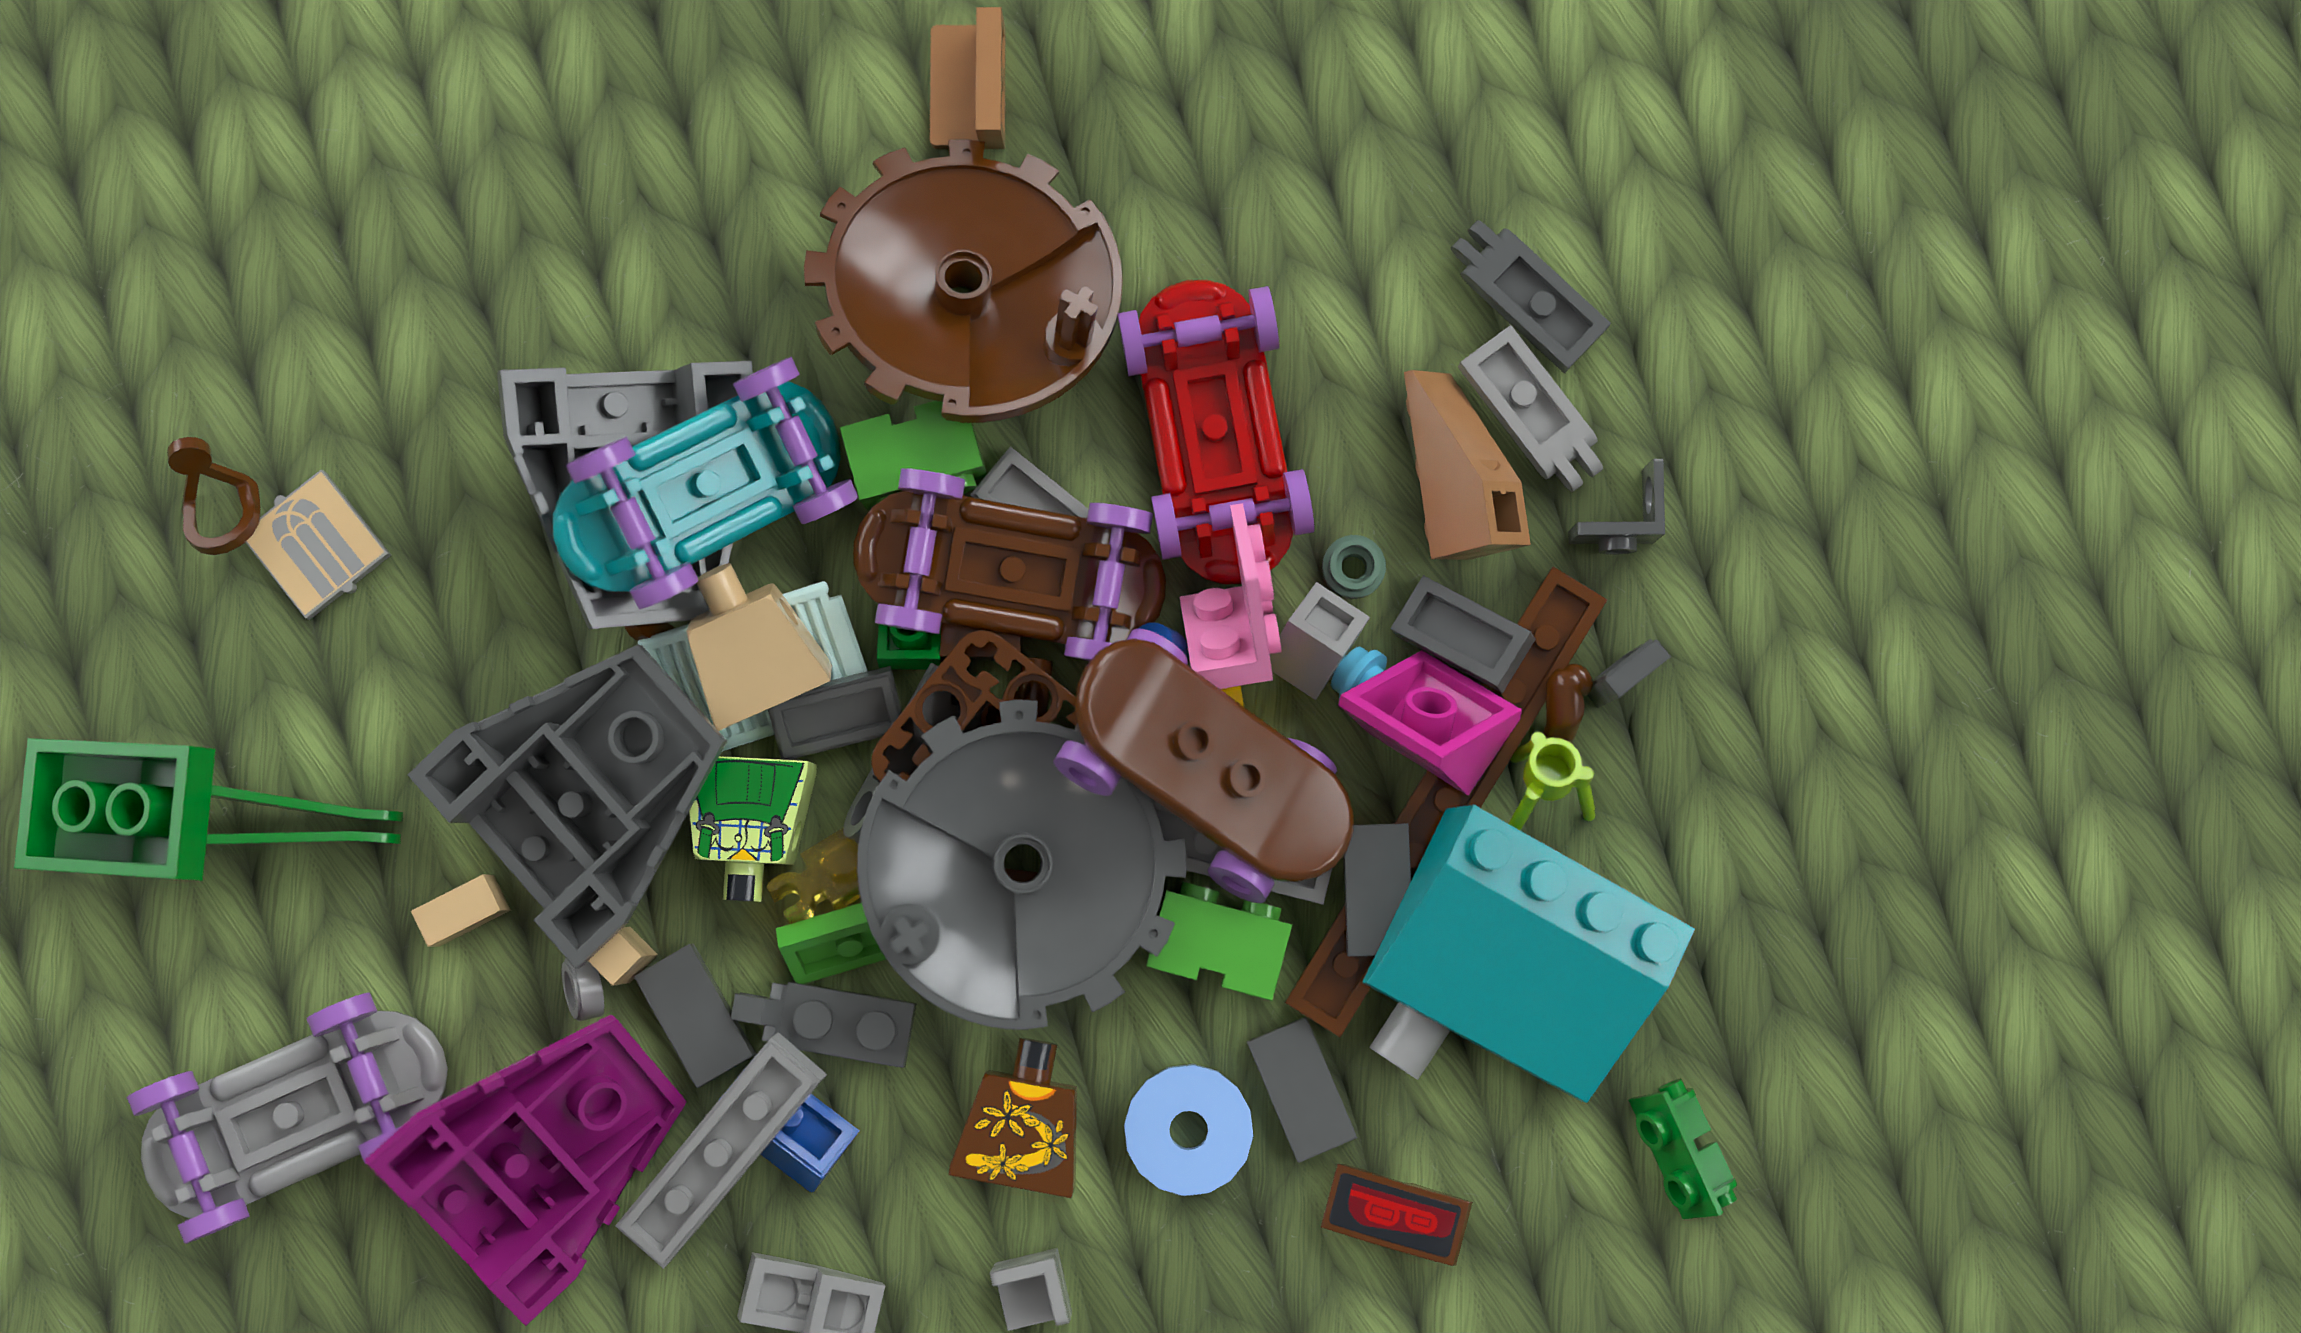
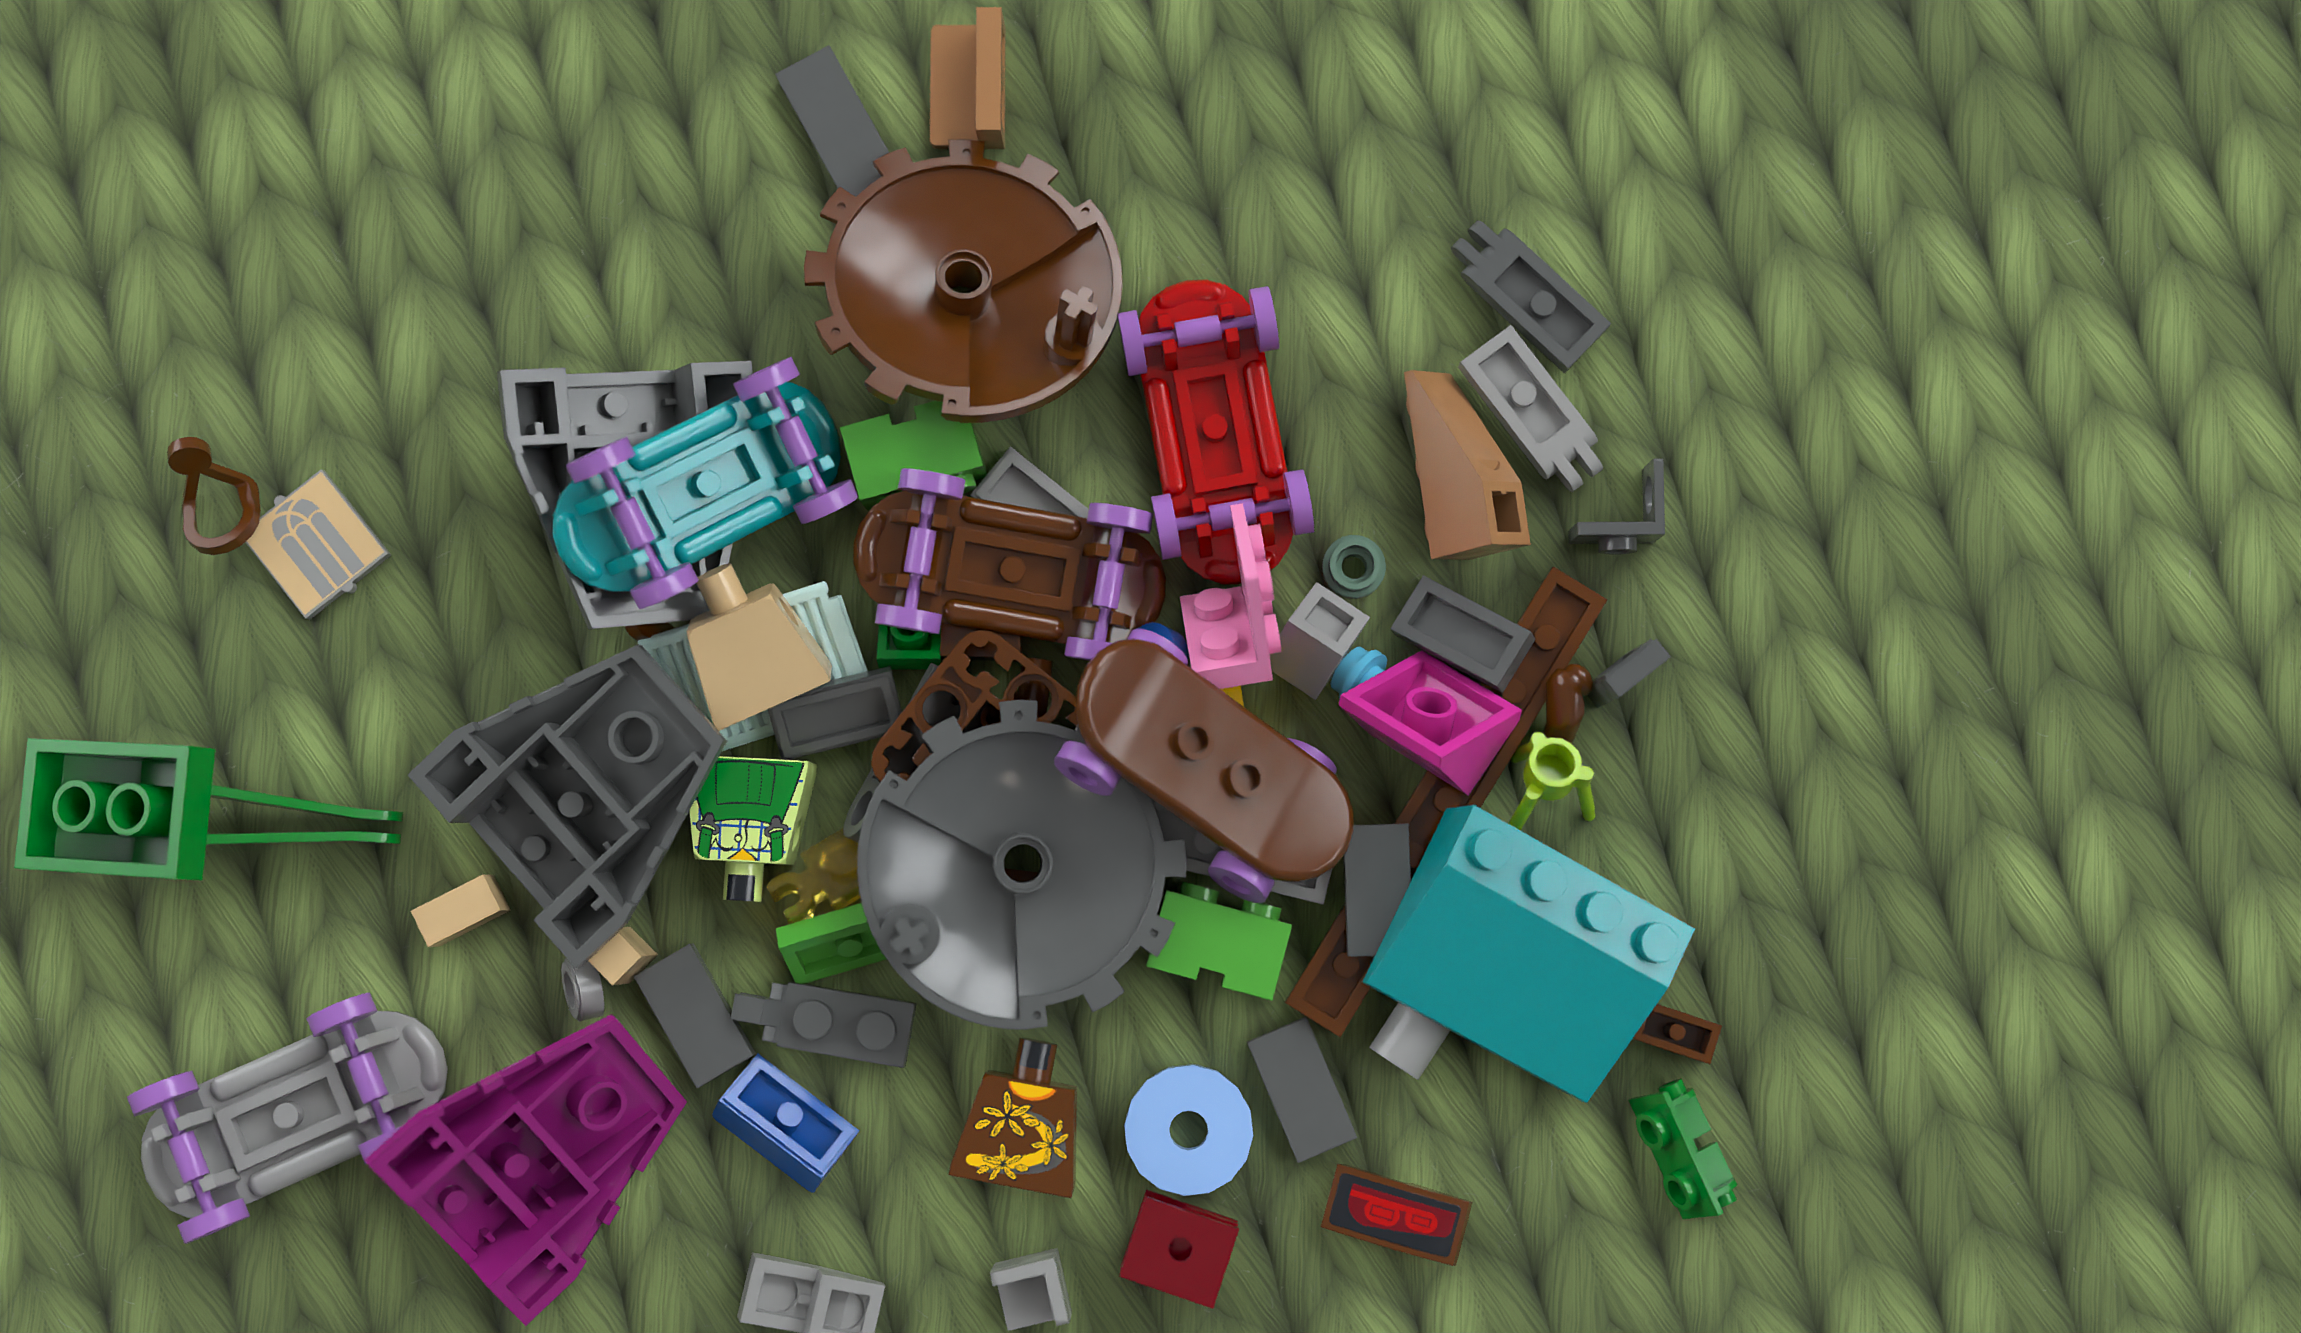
(721, 1149): light grey tile -> none
(834, 119): none -> dark grey tile
(1179, 1248): none -> dark red piece
(1680, 1033): none -> reddish brown piece

